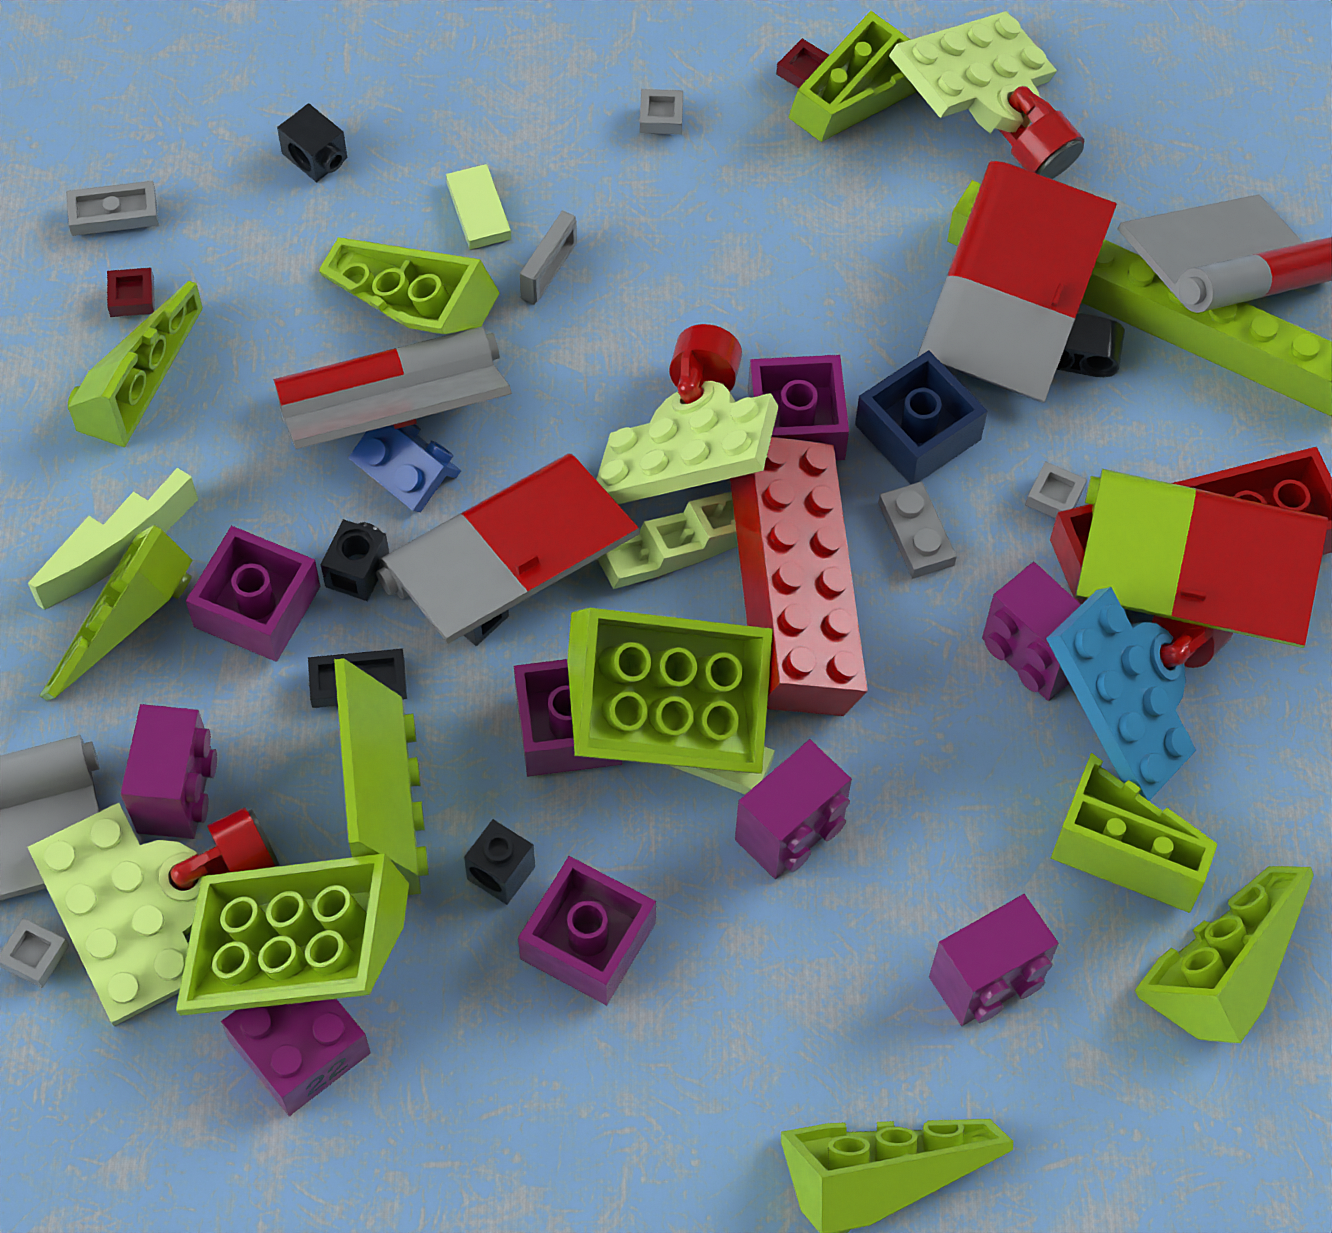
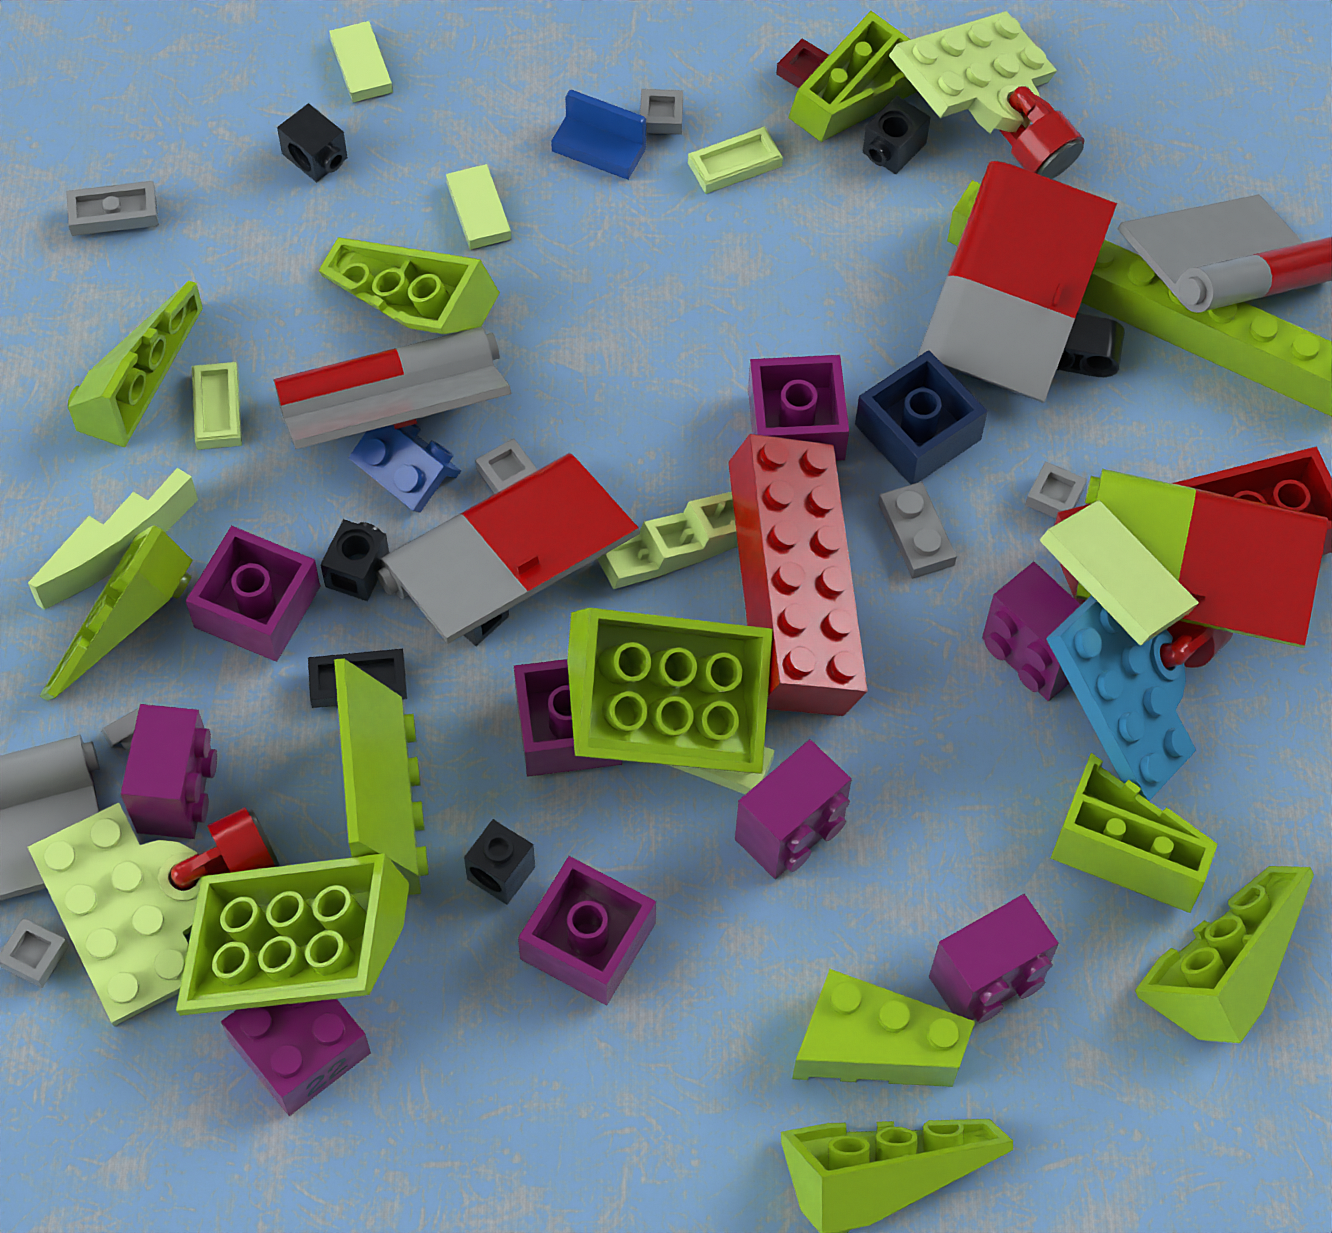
(121, 730): none -> light grey plate
(130, 292): dark red plate -> none
(216, 405): none -> yellowish green tile
(361, 61): none -> yellowish green tile
(504, 466): none -> light grey plate
(548, 257): light grey tile -> none
(600, 135): none -> blue panel
(695, 432): yellowish green plate -> none
(735, 160): none -> yellowish green tile
(880, 1036): none -> lime wedge
(896, 134): none -> black brick
(1119, 572): none -> yellowish green tile

